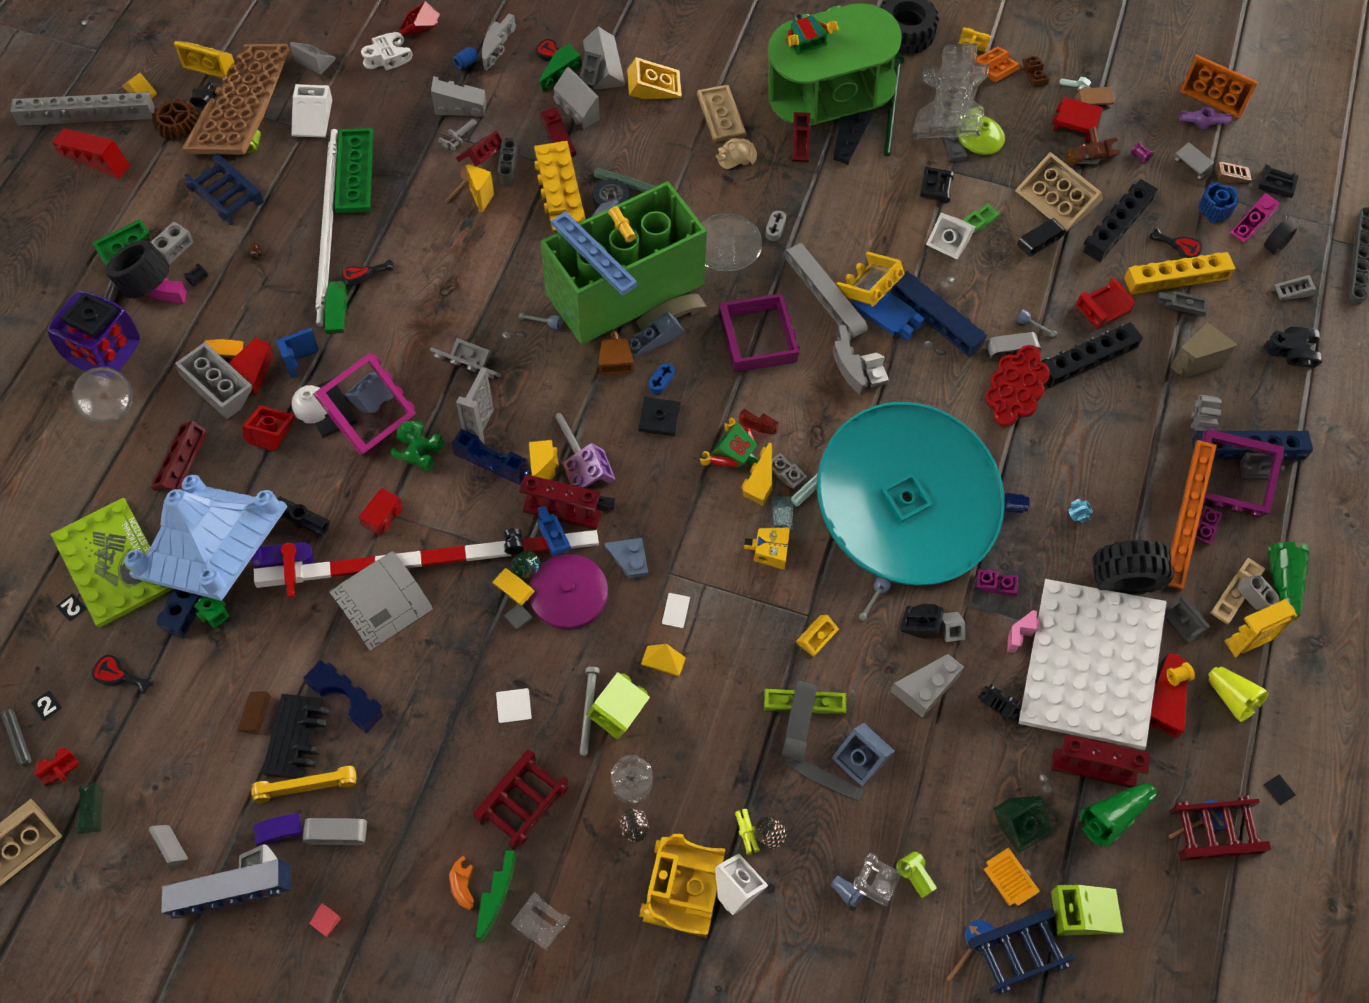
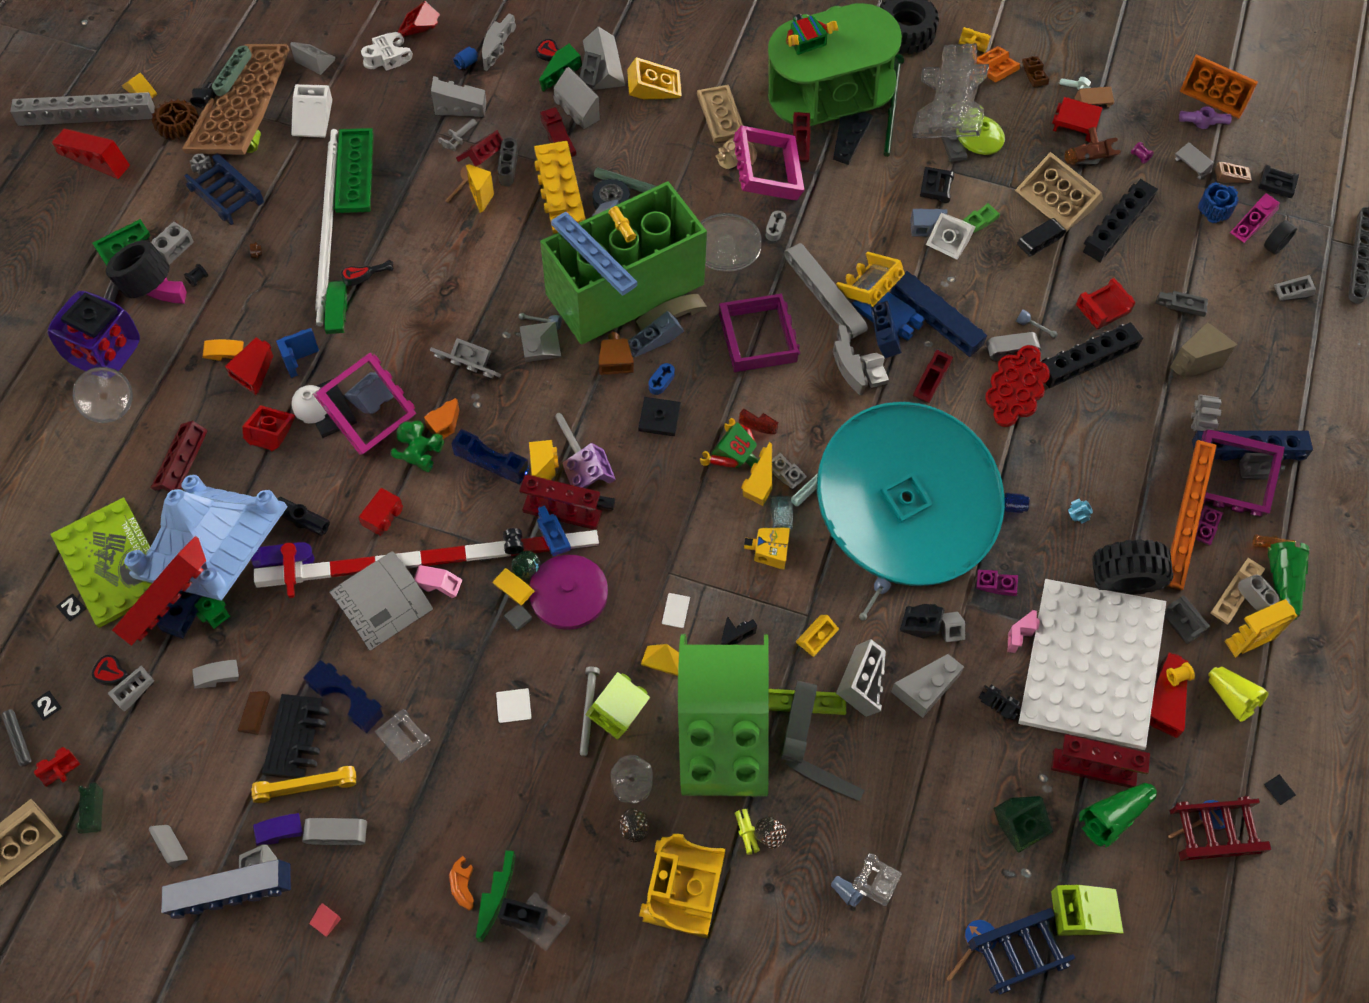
(122, 687): none -> light grey slope
(161, 593): none -> red slope
(200, 163): none -> light grey gear
(204, 59): yellow slope -> none
(210, 674): none -> light grey slope
(214, 380): light grey slope -> none
(223, 83): none -> sand green beam
(397, 740): none -> clear plate
(434, 578): none -> bright pink slope
(443, 419): none -> orange slope
(477, 406): light grey fence -> none
(500, 795): dark red fence -> none
(523, 916): none -> black brick
(540, 341): none -> light grey slope
(630, 556): sand blue wing -> none
(723, 719): none -> bright green brick
(734, 635): none -> black slope
(737, 883): white slope -> none
(790, 190): none -> dark pink window
(862, 678): none -> light grey wedge
(862, 754): sand blue slope -> none
(885, 330): none -> dark blue slope
(913, 868): lime piece -> none
(924, 221): none -> sand blue slope
(933, 376): none -> dark red slope
(1010, 878): light orange window -> none
(1179, 273): yellow brick -> none
(1186, 246): black piece -> none
(1265, 541): none -> clear orange pin
(1294, 346): black piece -> none

